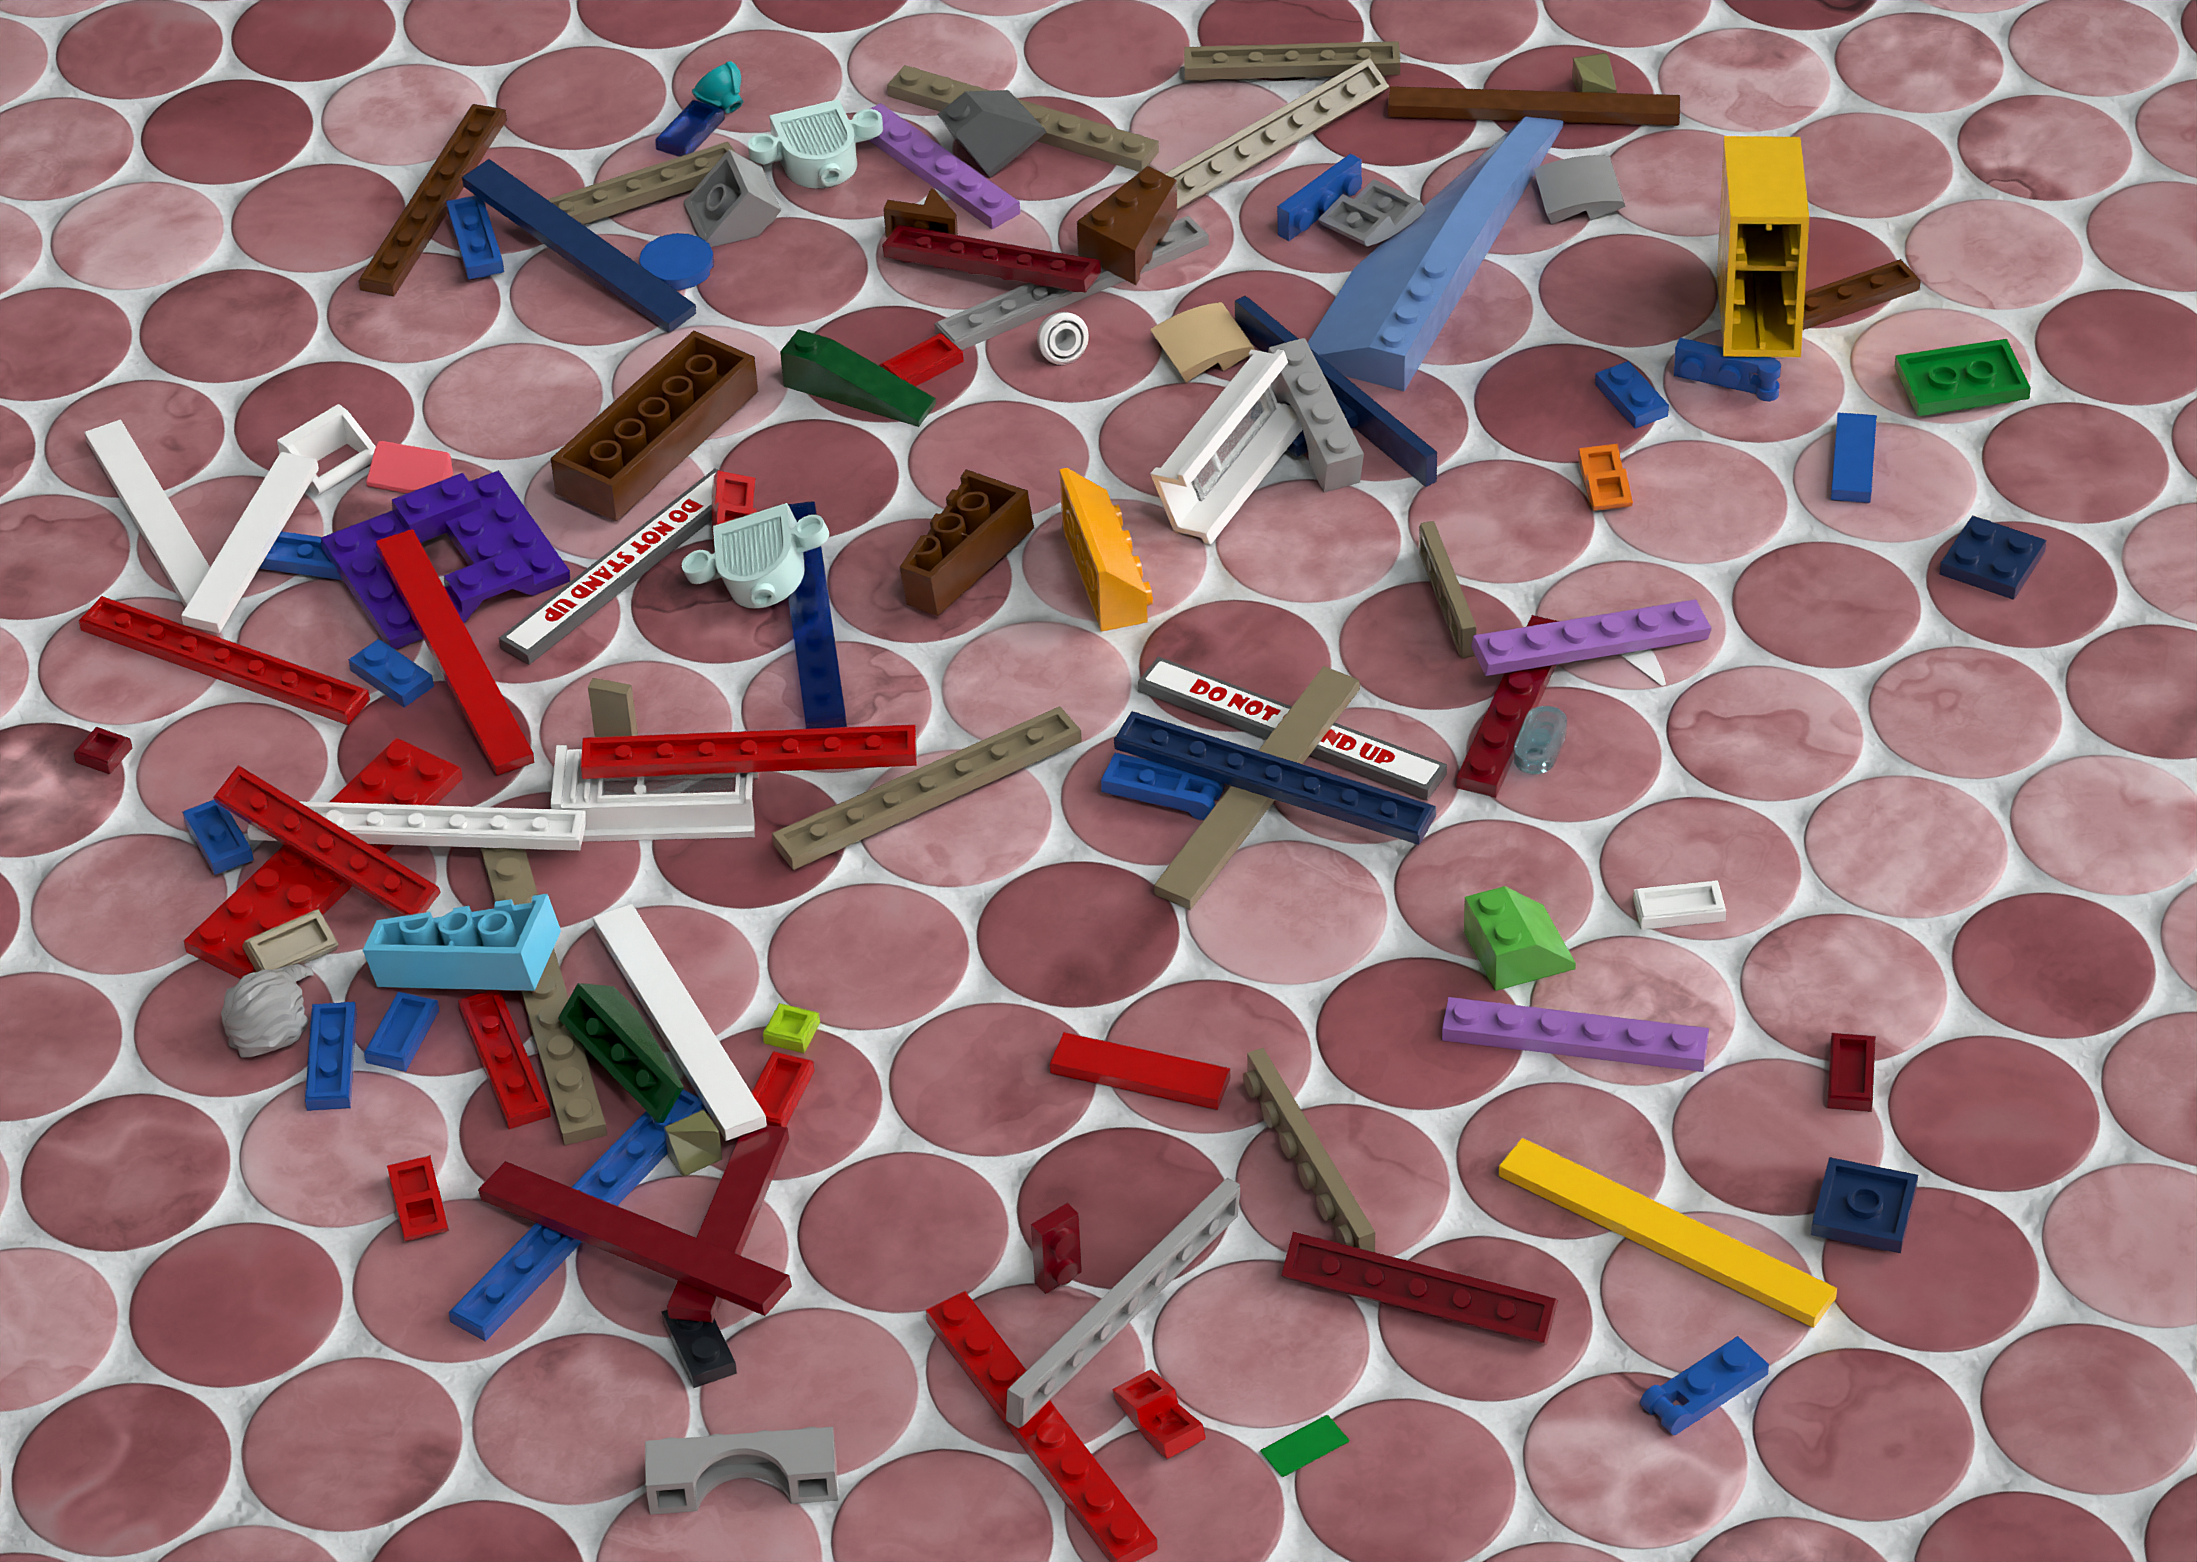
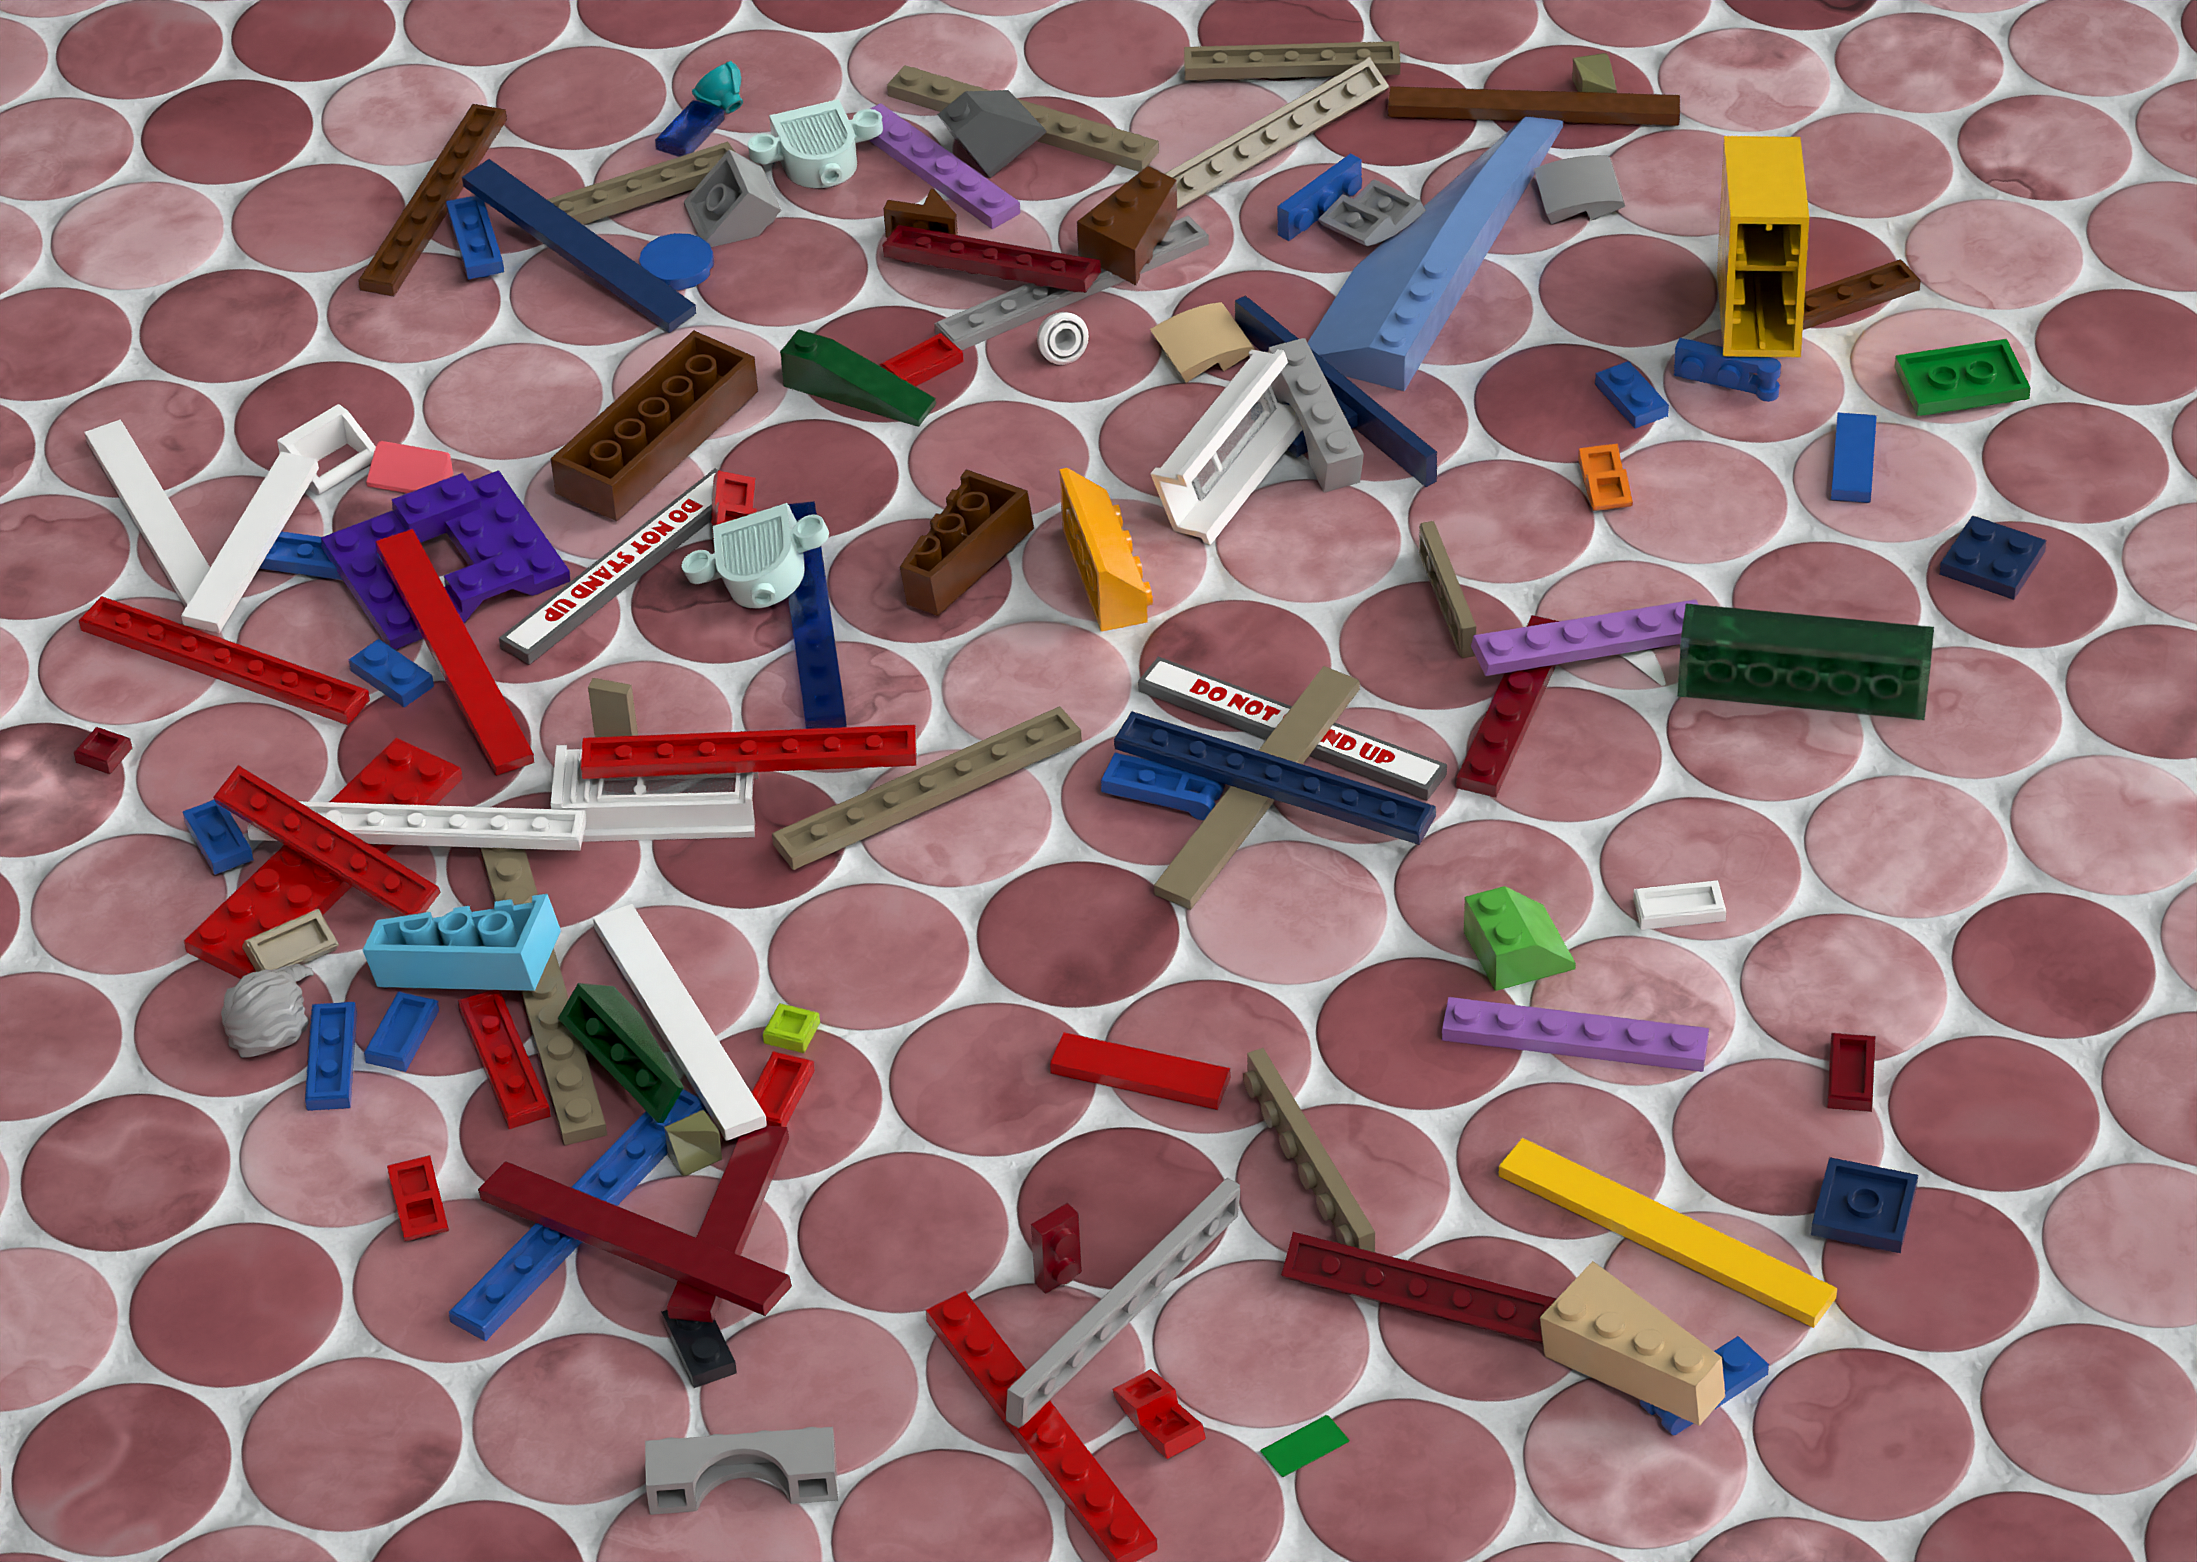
(1540, 739): clear light blue plate -> none
(1632, 1346): none -> tan wedge
(1805, 661): none -> clear green brick

